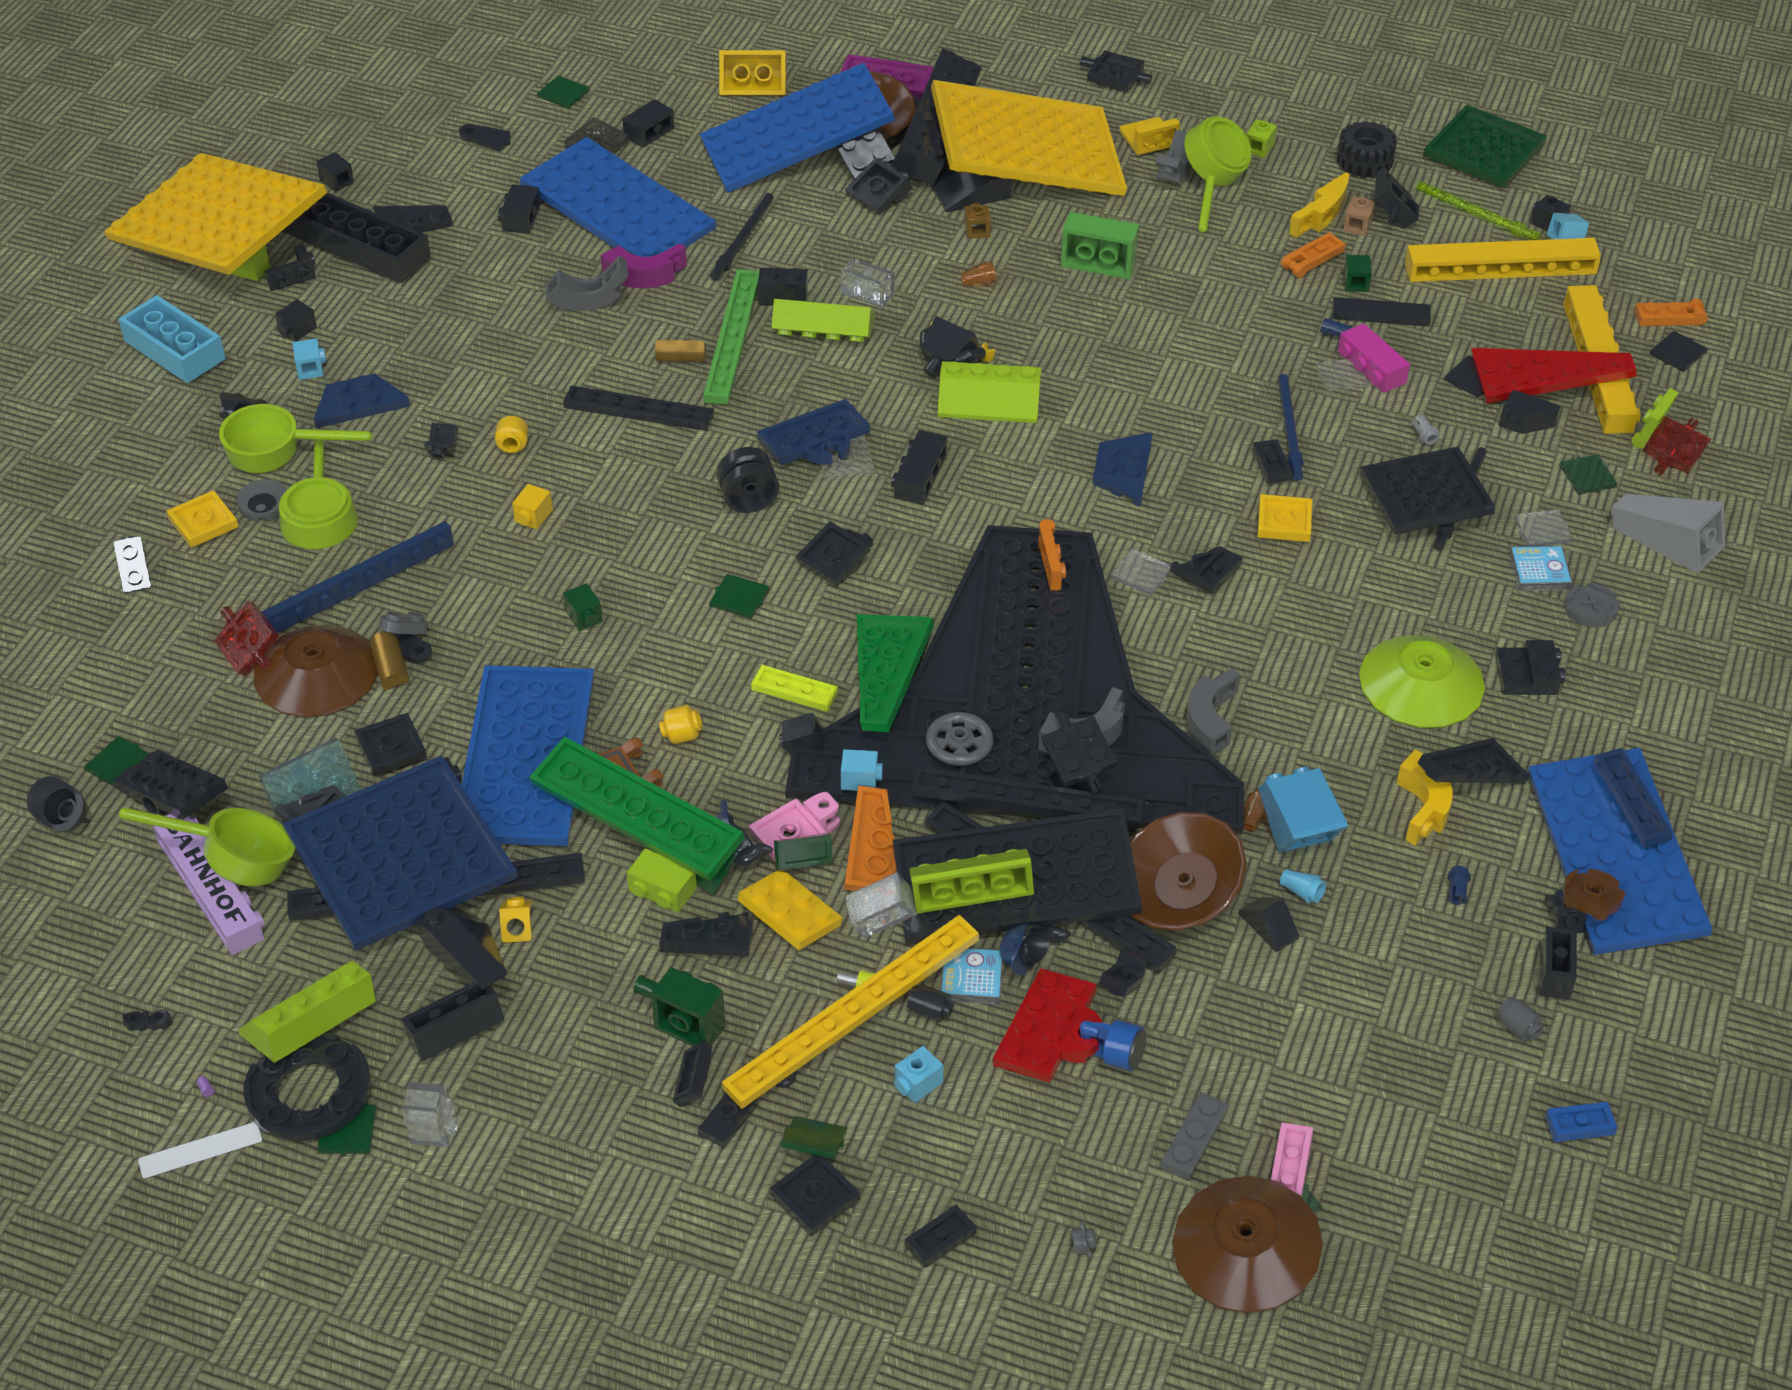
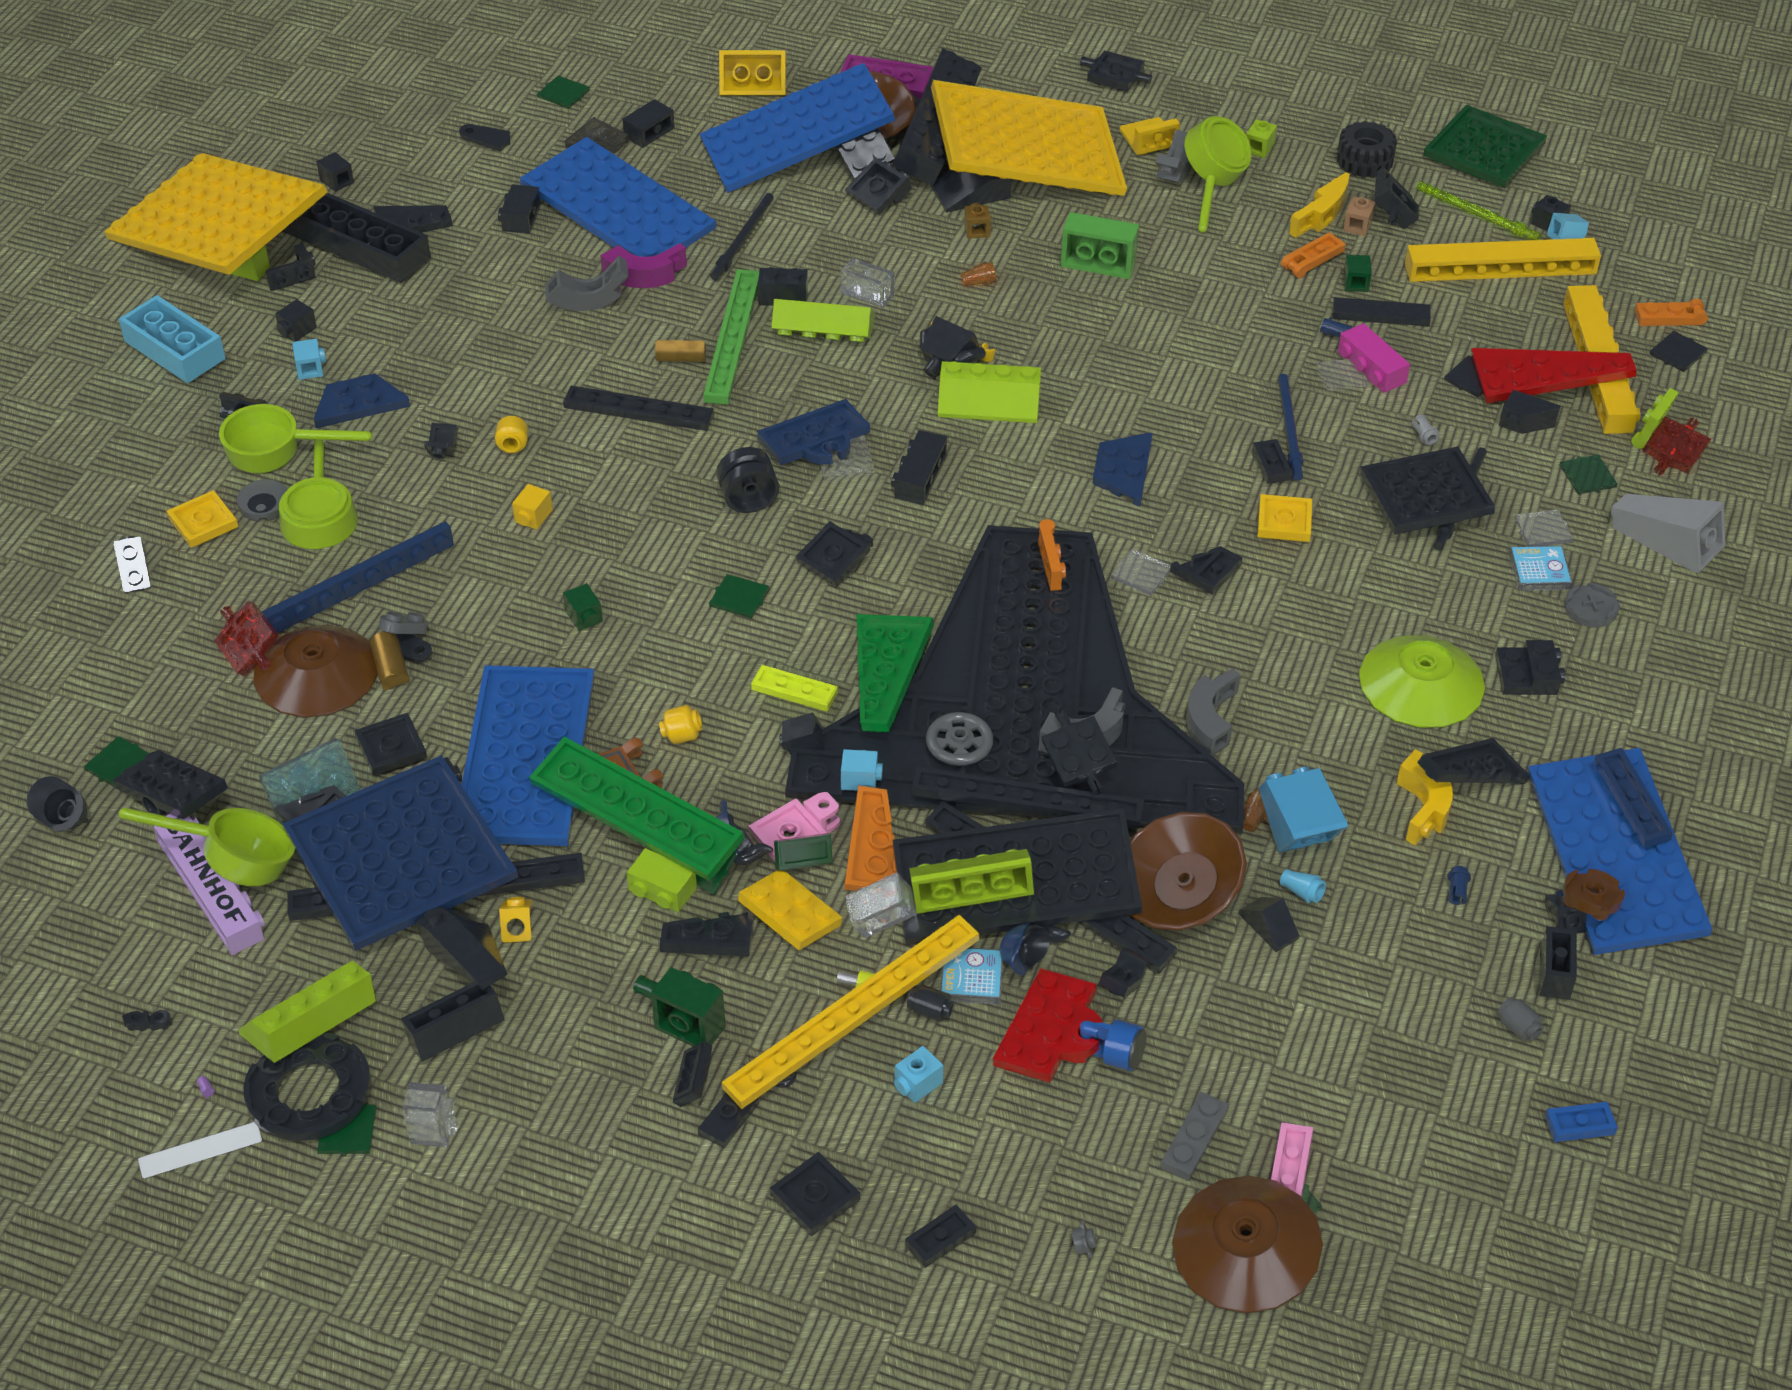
(814, 1137): dark green piece -> none

